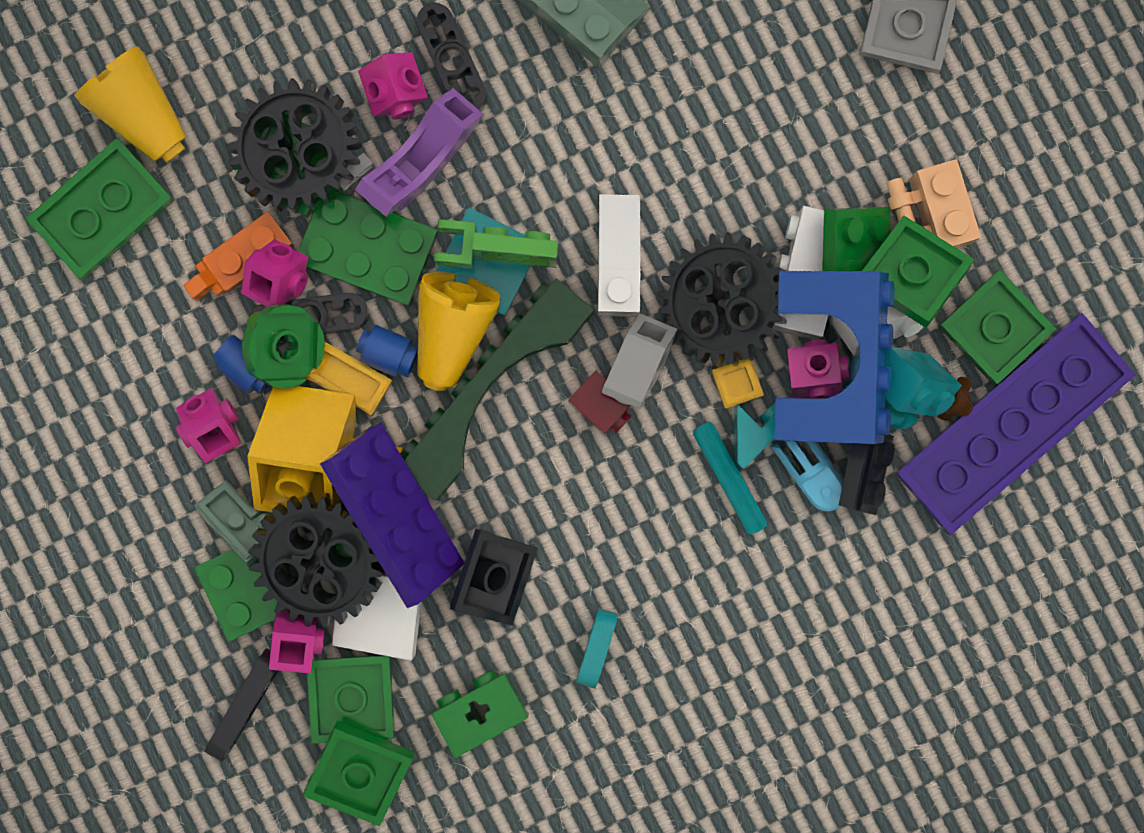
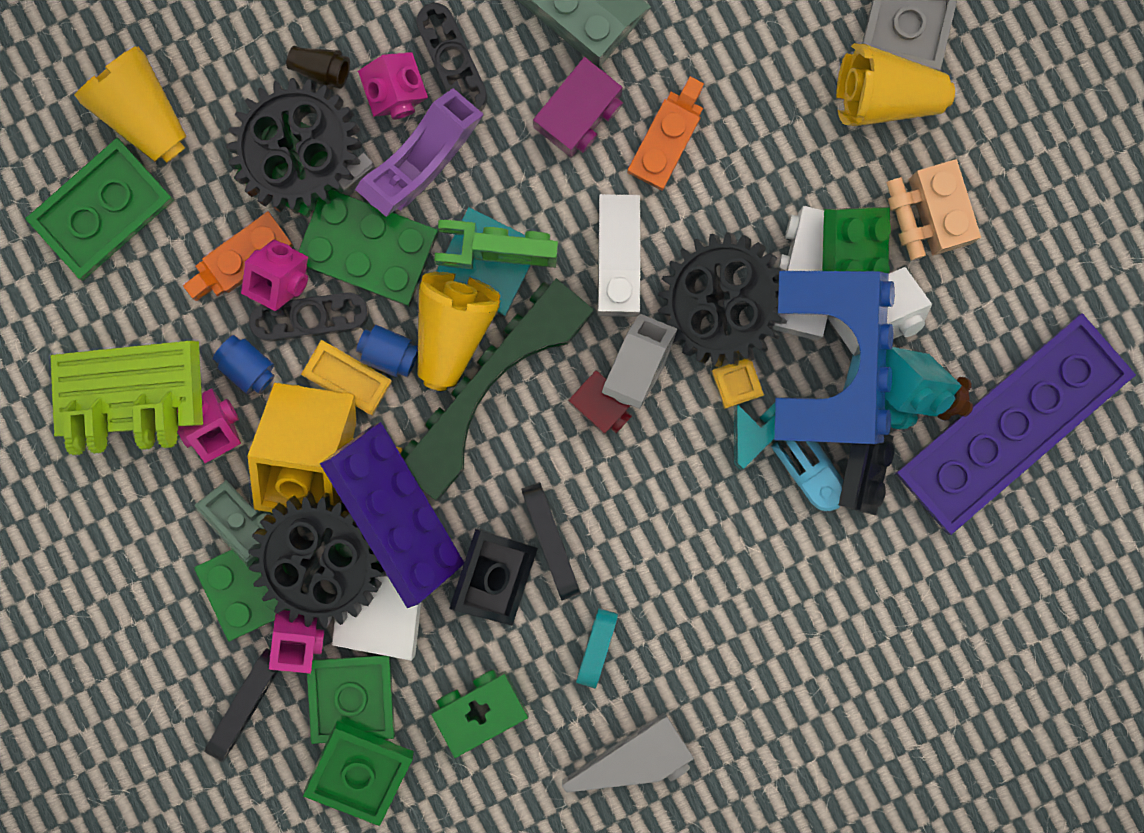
(129, 388): none -> lime hinge
(260, 342): green plate -> none
(320, 65): none -> dark brown cone
(550, 541): none -> black beam
(578, 108): none -> magenta brick
(640, 758): none -> light grey slope
(668, 136): none -> orange hinge
(729, 478): teal axle -> none
(817, 370): dark pink brick -> none
(889, 88): none -> yellow cone
(922, 269): green plate -> none
(997, 327): green plate -> none

